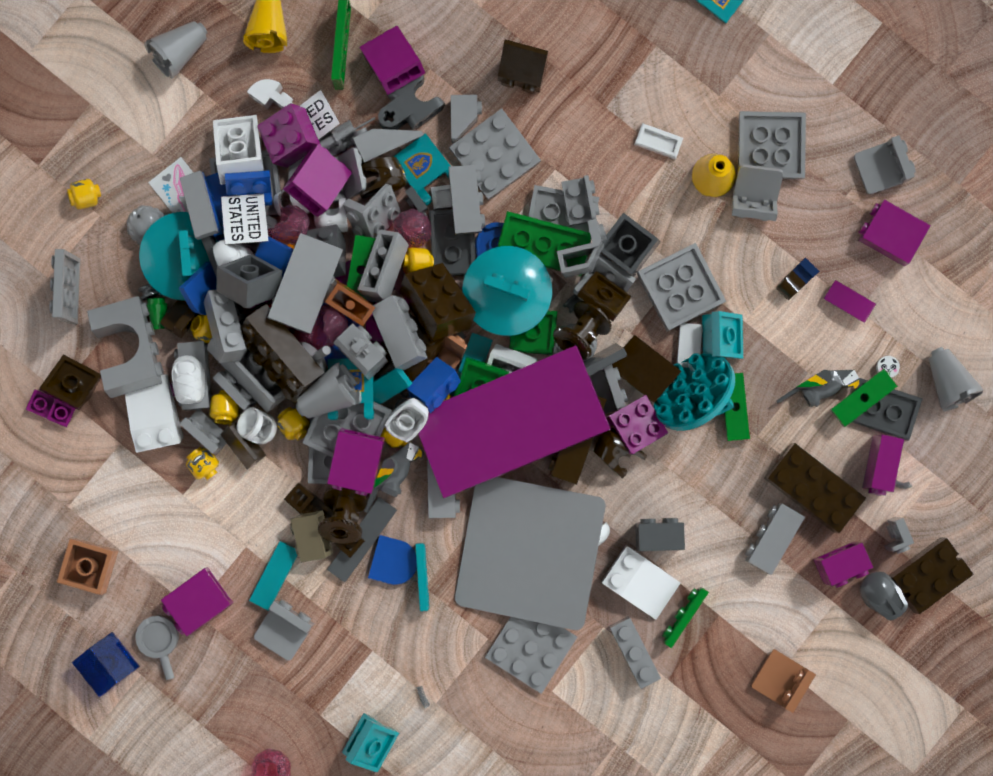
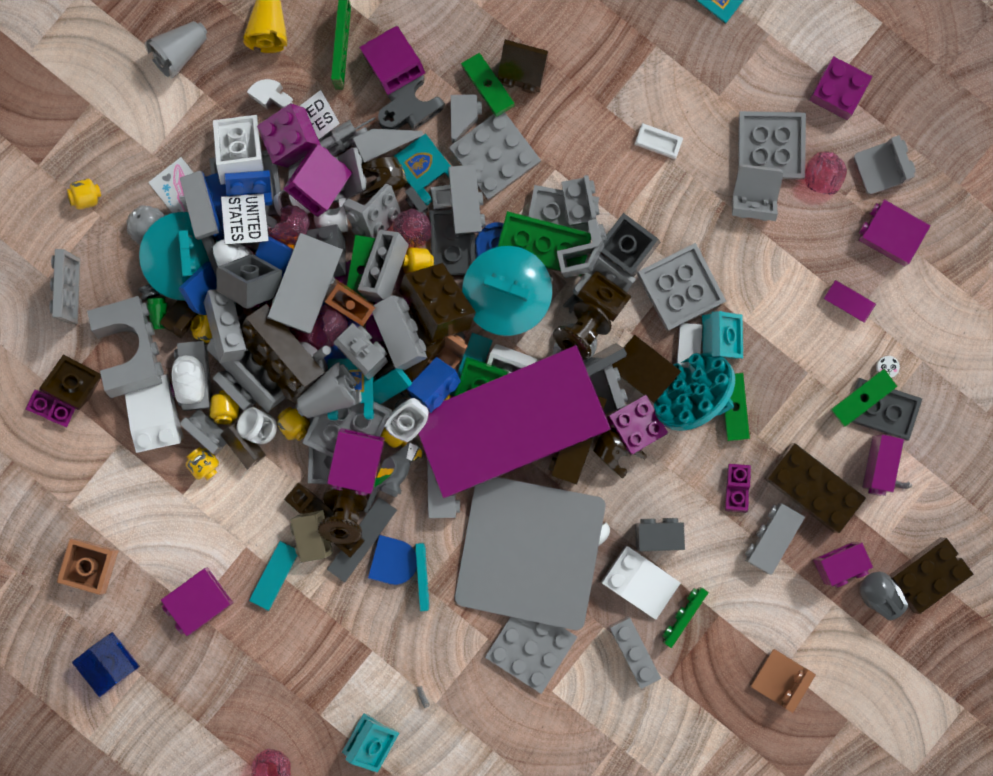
(158, 638): light grey piece -> none
(283, 629): light grey bracket -> none
(482, 75): none -> green tile
(538, 339): green tile -> none
(713, 175): yellow cone -> none
(738, 488): none -> magenta slope
(797, 278): leg -> none
(824, 385): dark grey animal -> none
(825, 173): none -> clear pink hair
(840, 88): none -> magenta brick
(898, 529): light grey bracket -> none
(952, 380): light grey cone -> none

